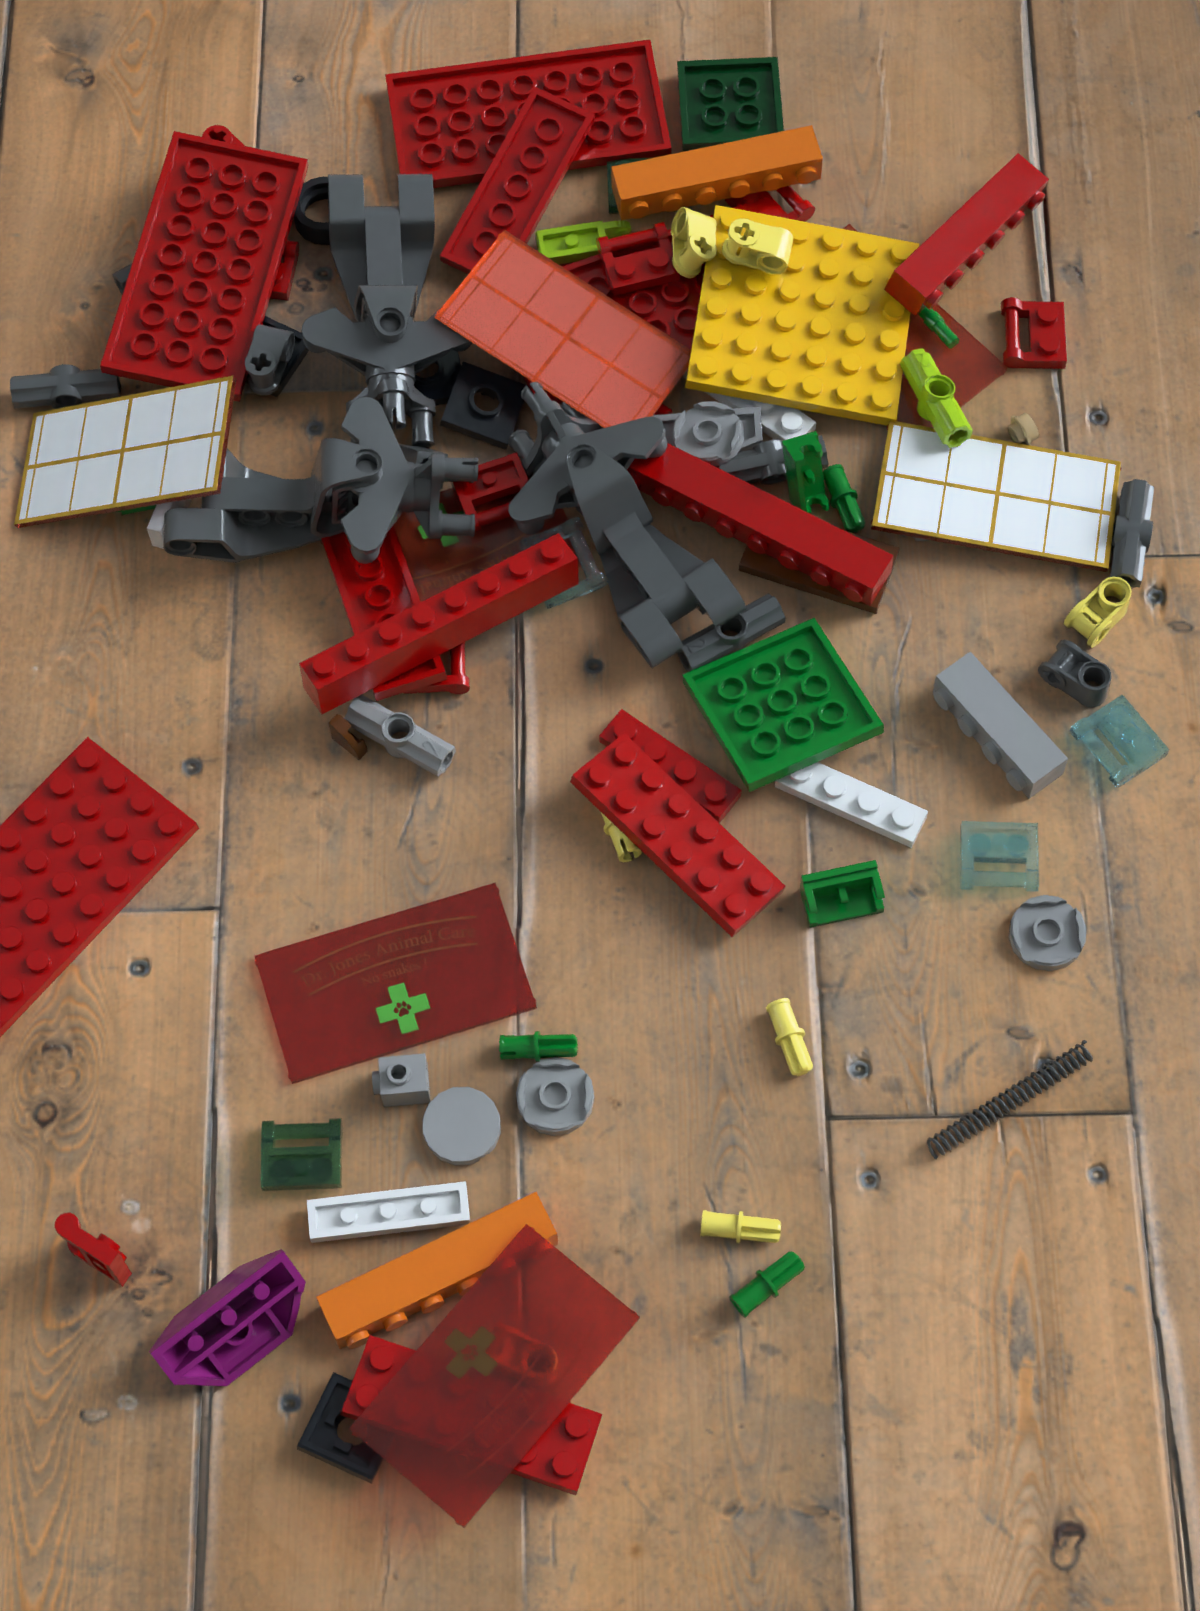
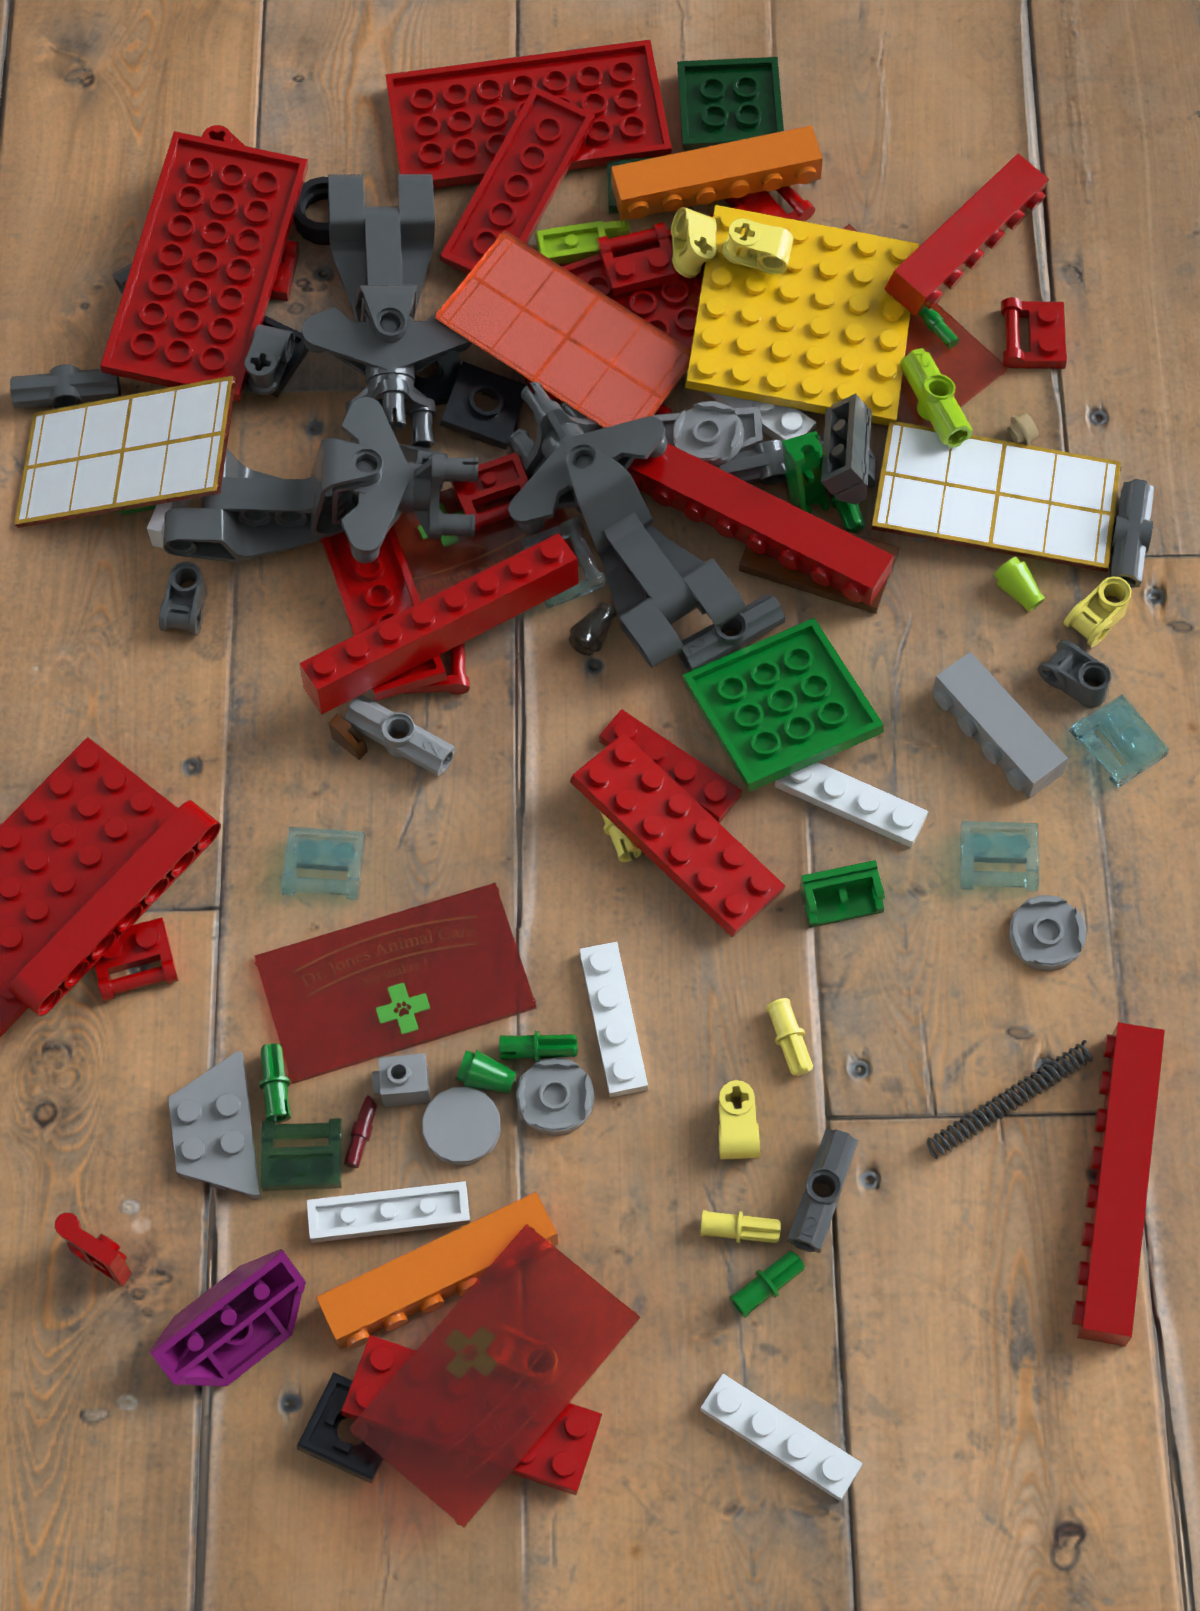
(114, 908): none -> red beam
(138, 946): none -> red plate
(183, 606): none -> dark grey piece
(216, 1129): none -> light grey wing
(274, 1083): none -> green axle
(323, 851): none -> clear light blue plate
(360, 1133): none -> dark red piece
(484, 1073): none -> green cone
(590, 632): none -> clear smoke cone
(613, 1019): none -> white plate
(738, 1127): none -> light yellow piece
(781, 1437): none -> white plate
(814, 1211): none -> dark grey piece
(847, 456): none -> dark grey piece
(1019, 583): none -> lime cone
(1120, 1185): none -> red brick

